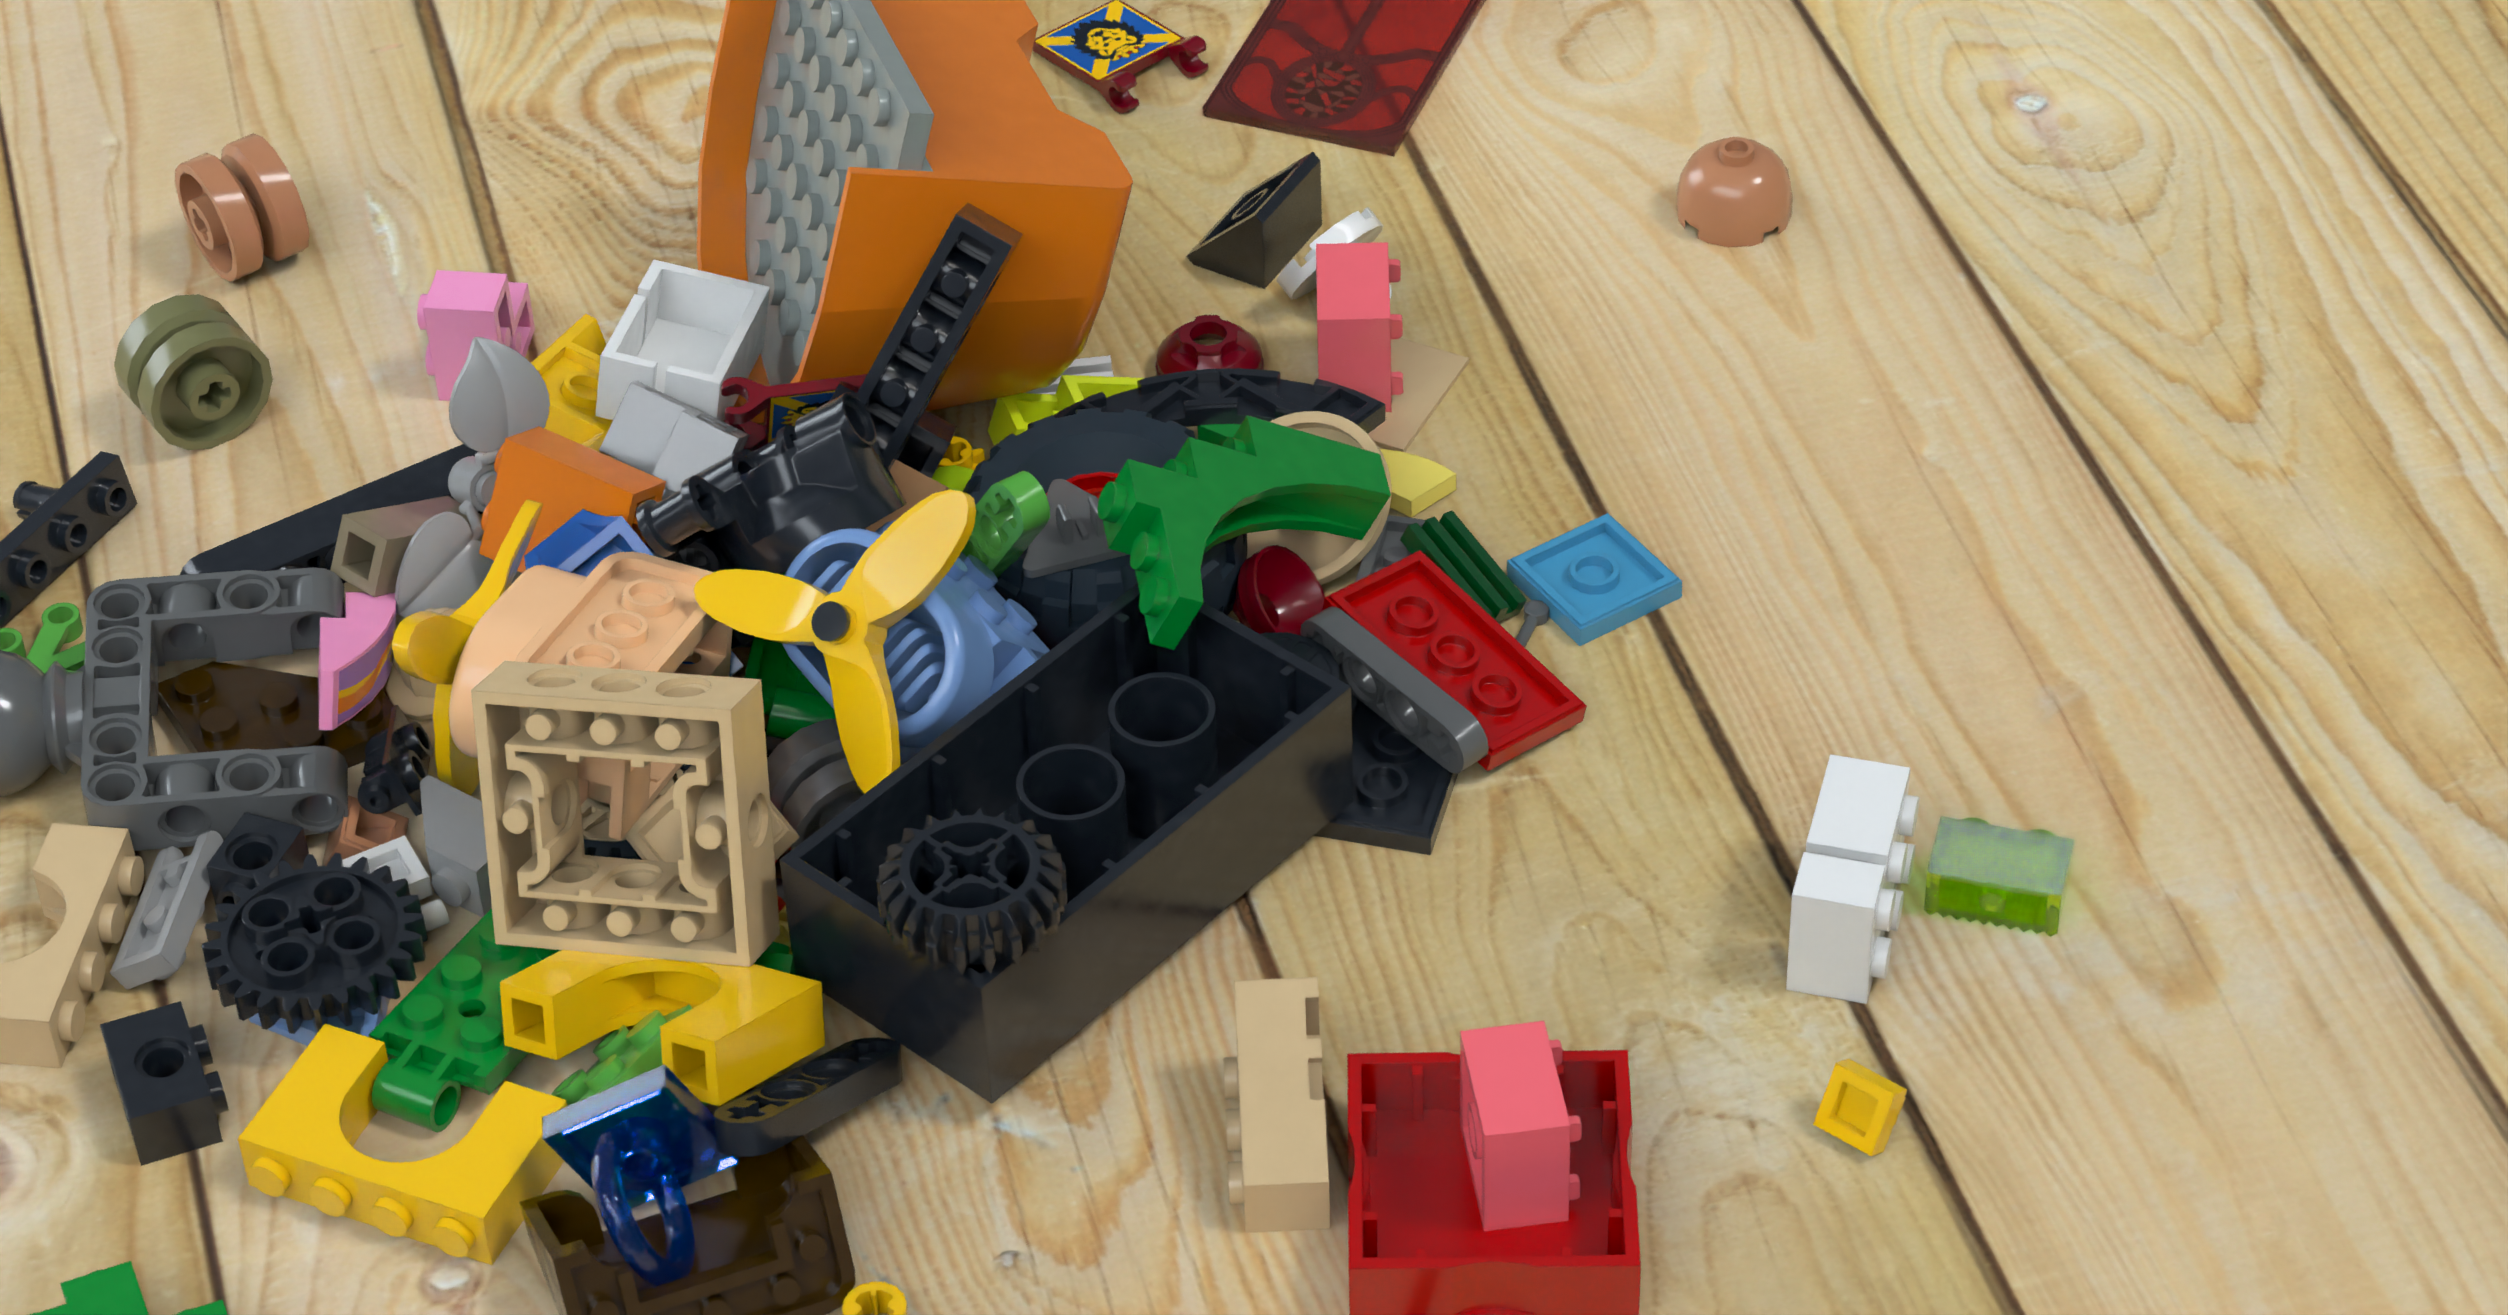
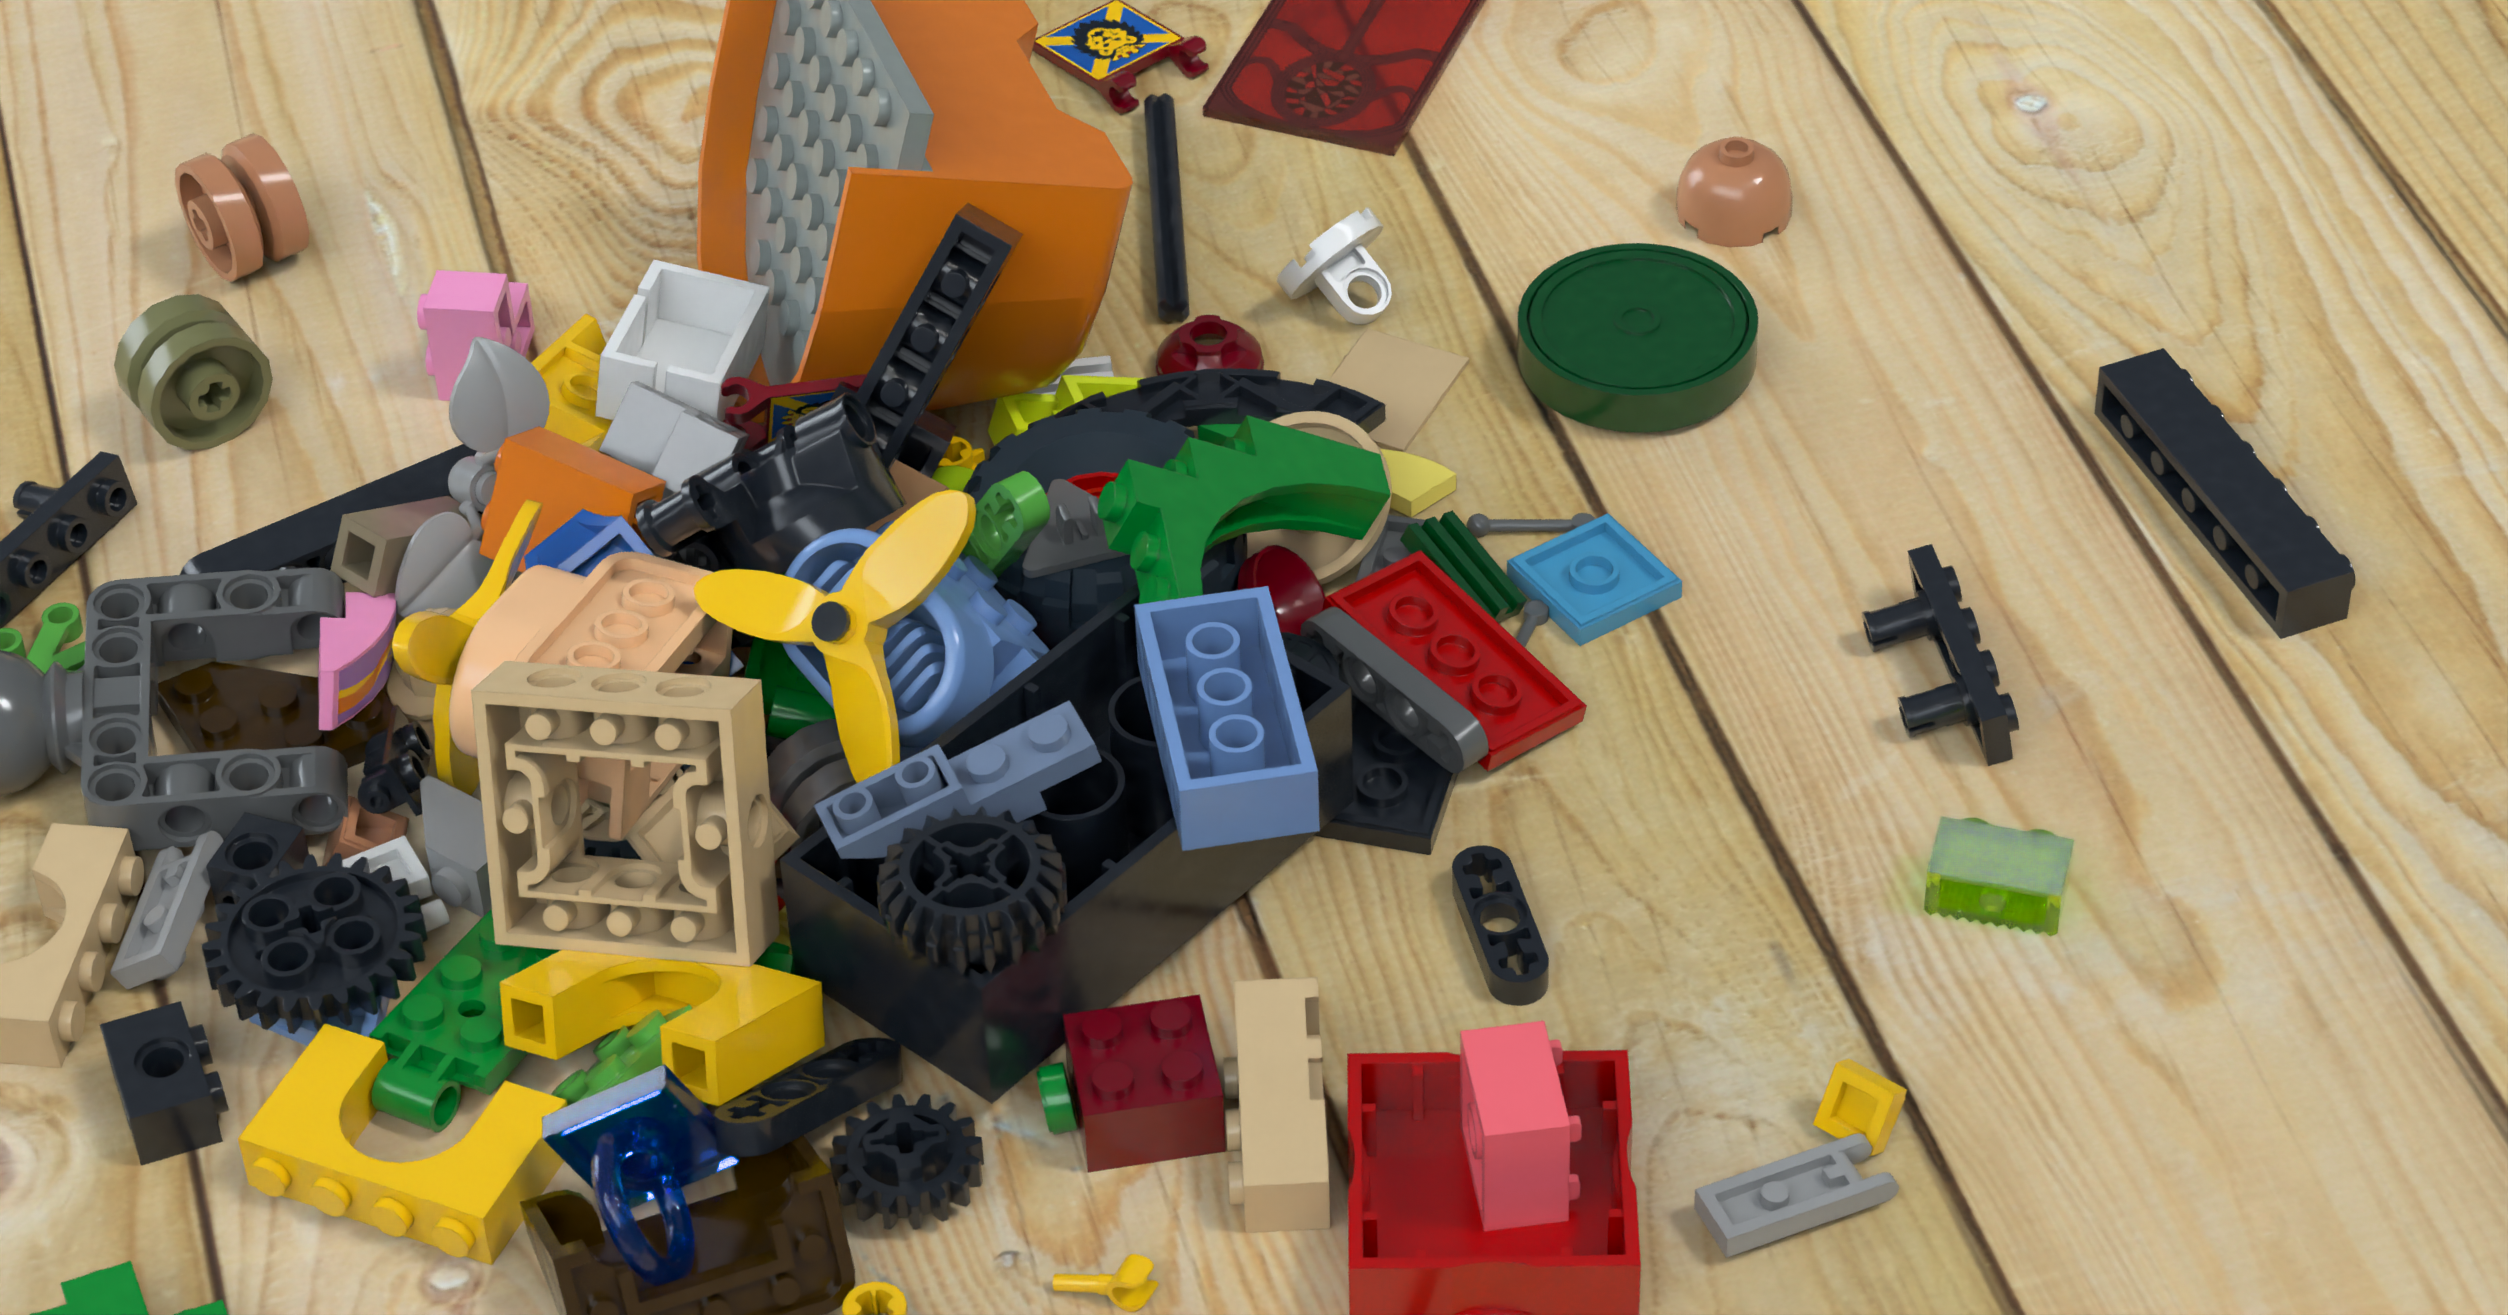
(907, 1161): none -> black gear
(996, 775): none -> sand blue slope
(1056, 1098): none -> green tile
(1126, 1288): none -> yellow hand
(1144, 1083): none -> dark red brick
(1166, 208): none -> black axle
(1226, 718): none -> medium blue brick
(1265, 226): black slope -> none
(1356, 318): coral container -> none
(1480, 525): none -> dark grey hinge
(1495, 947): none -> black beam
(1637, 337): none -> dark green brick
(1791, 1195): none -> light grey hinge
(1850, 891): white piece -> none
(1955, 631): none -> black plate
(2224, 493): none -> black brick

